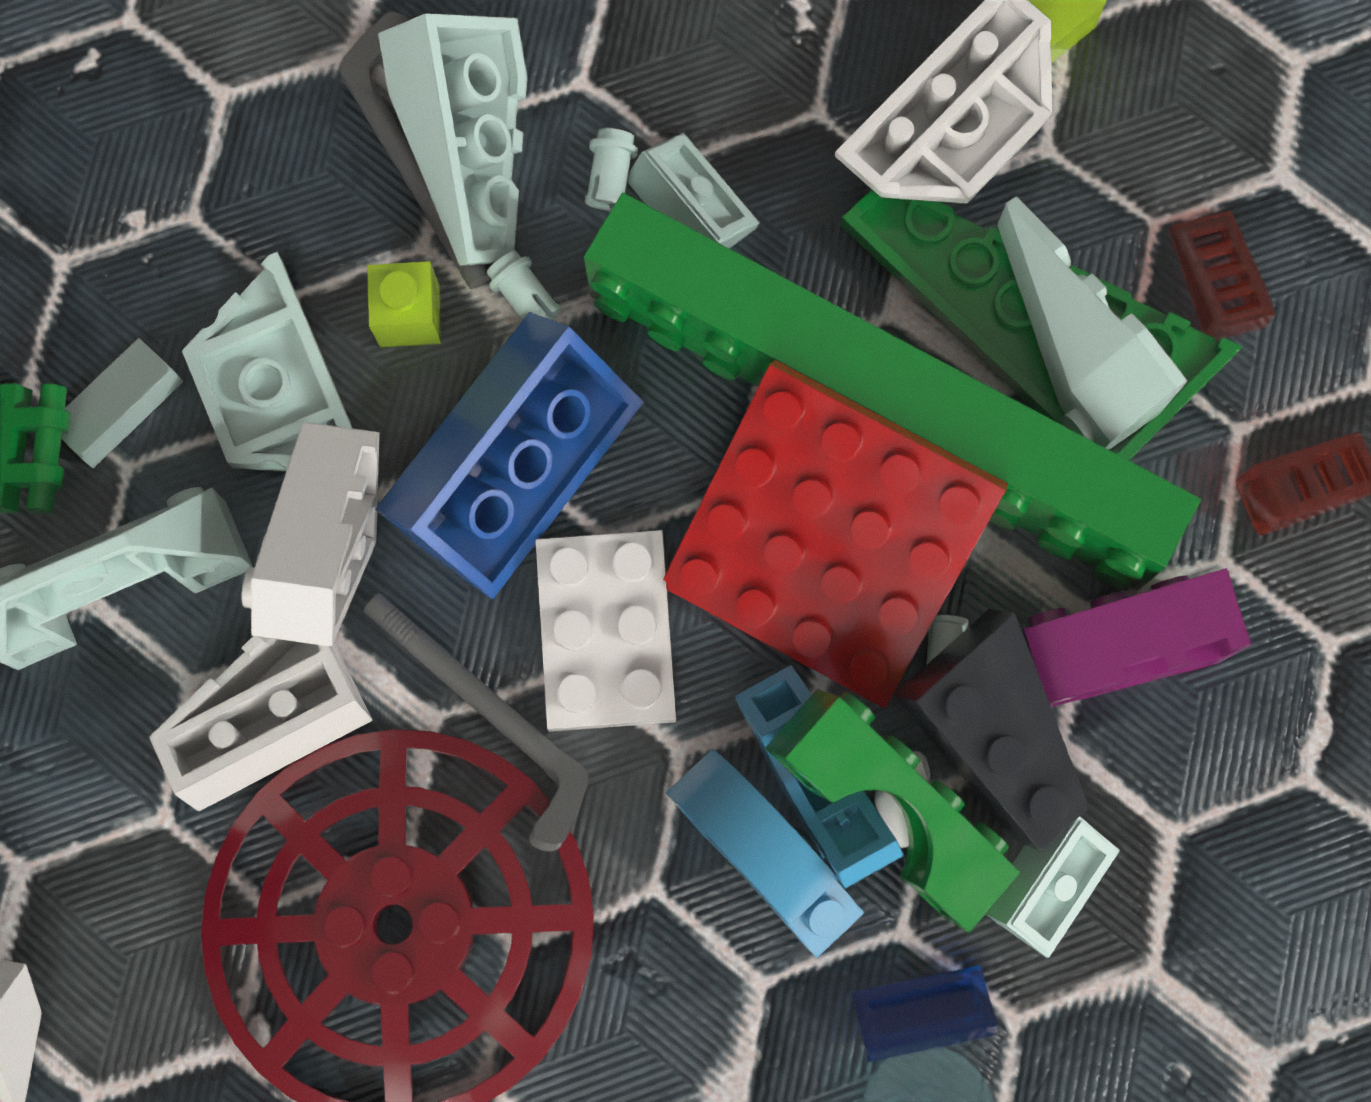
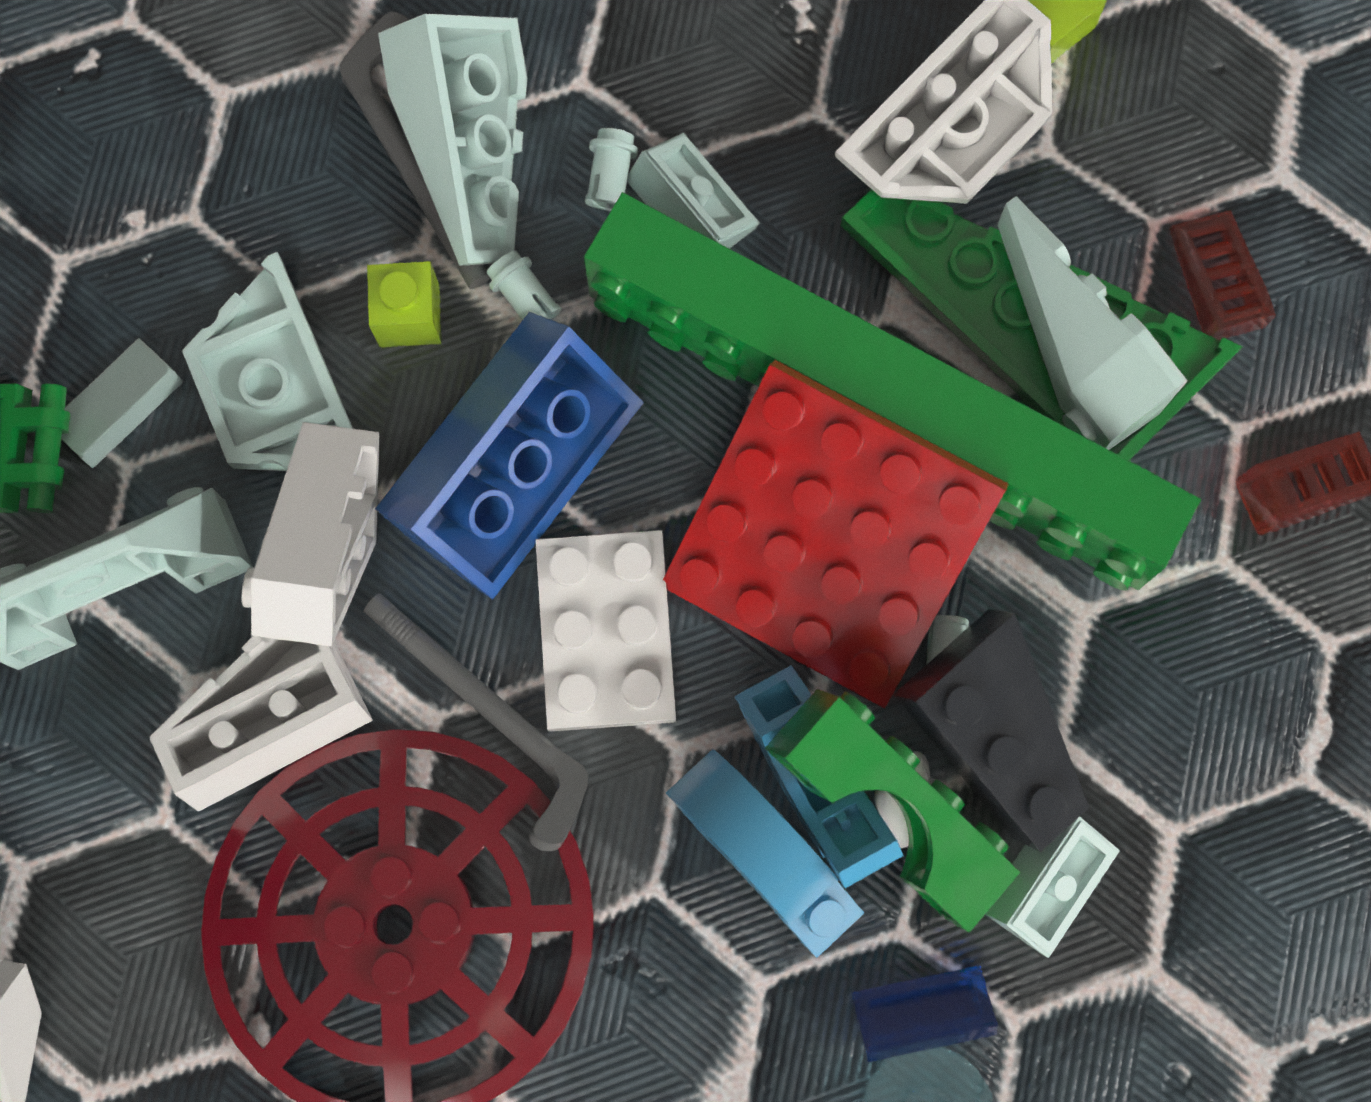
(1137, 637): magenta wedge -> none

